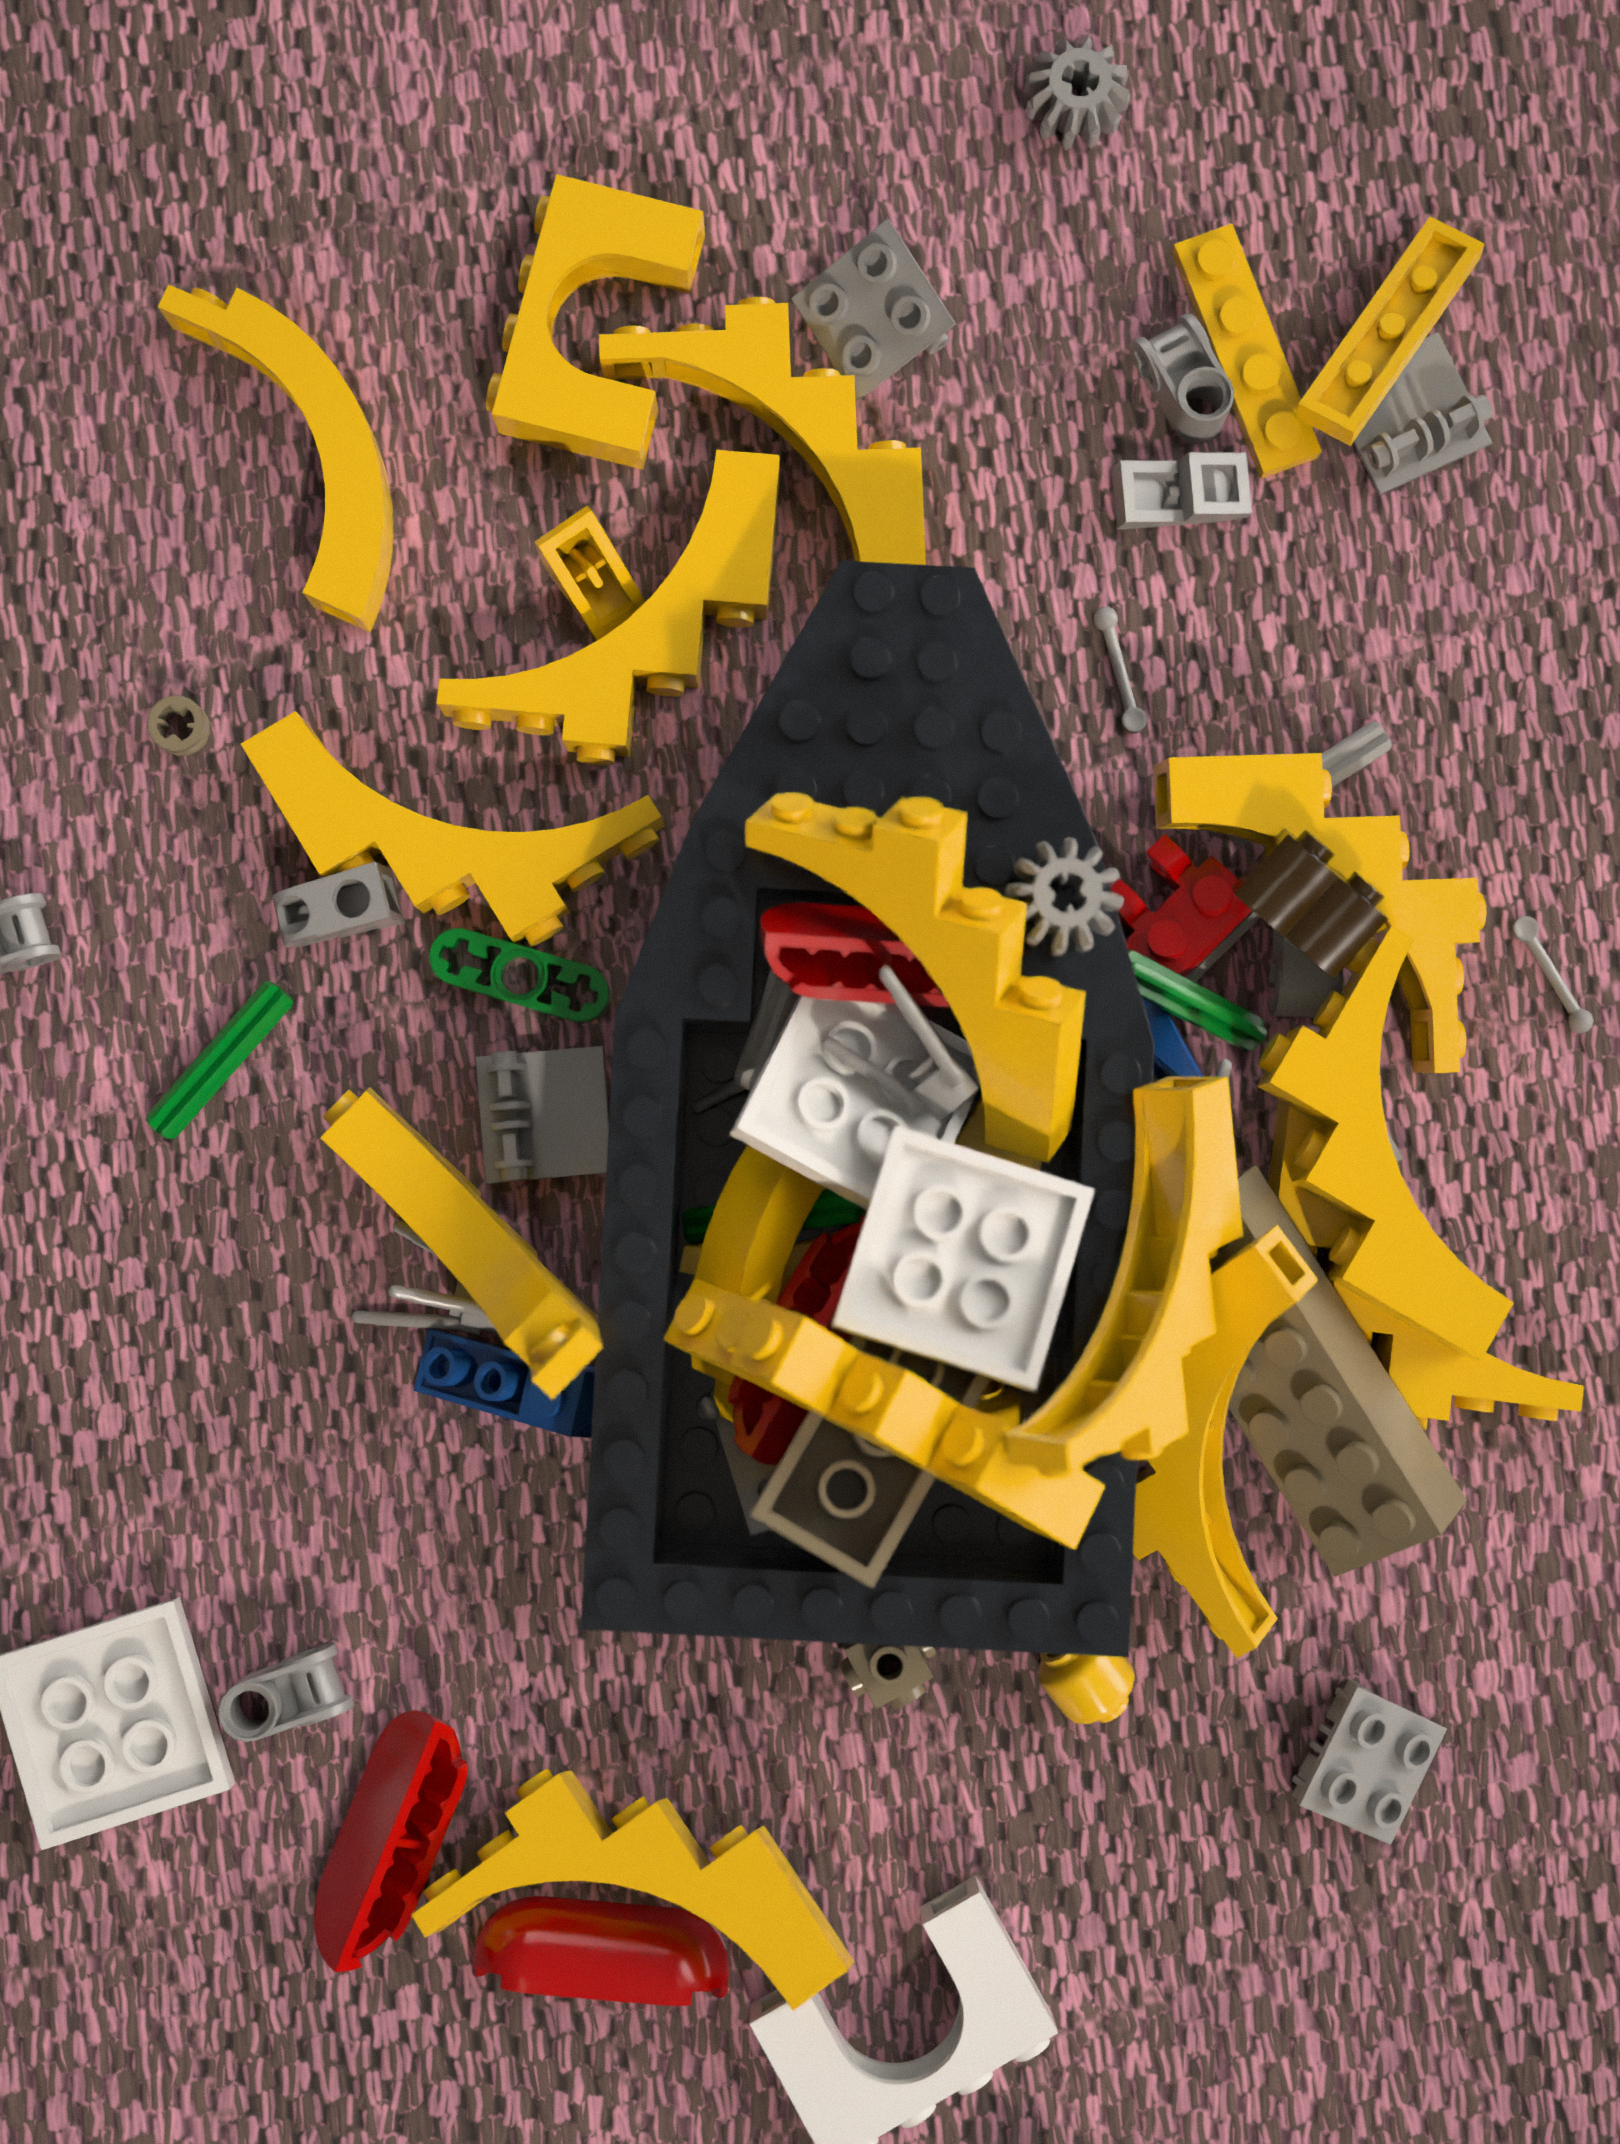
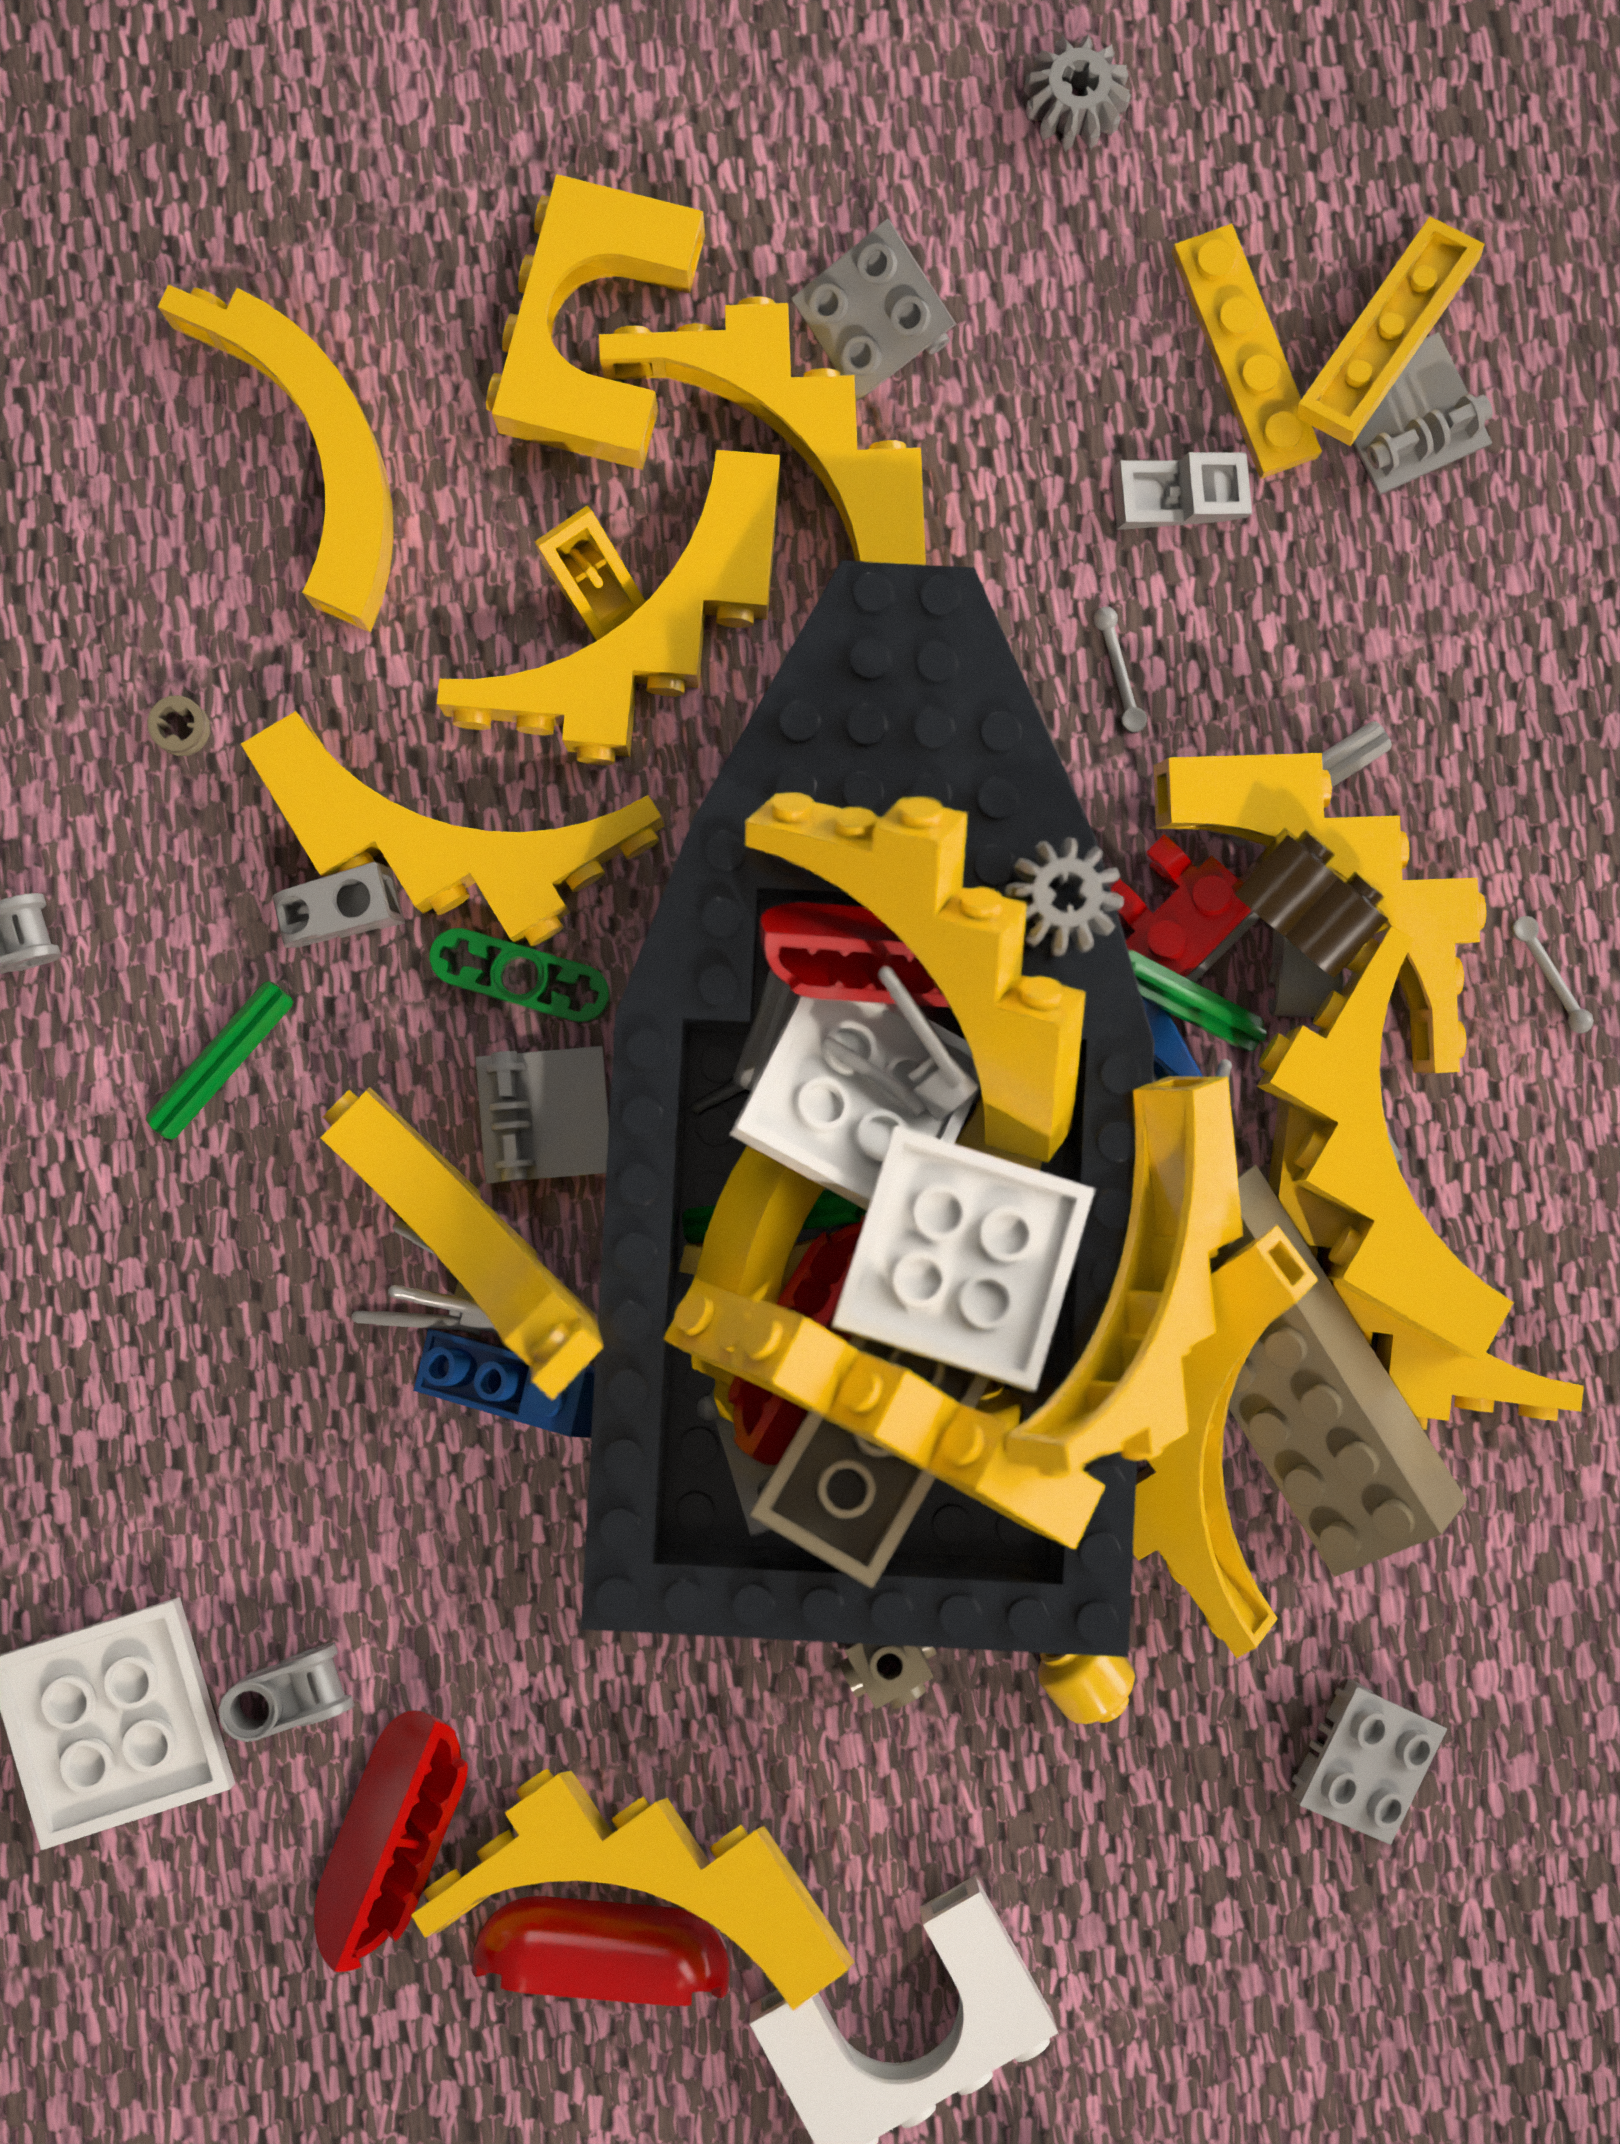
(1181, 368): light grey piece -> none

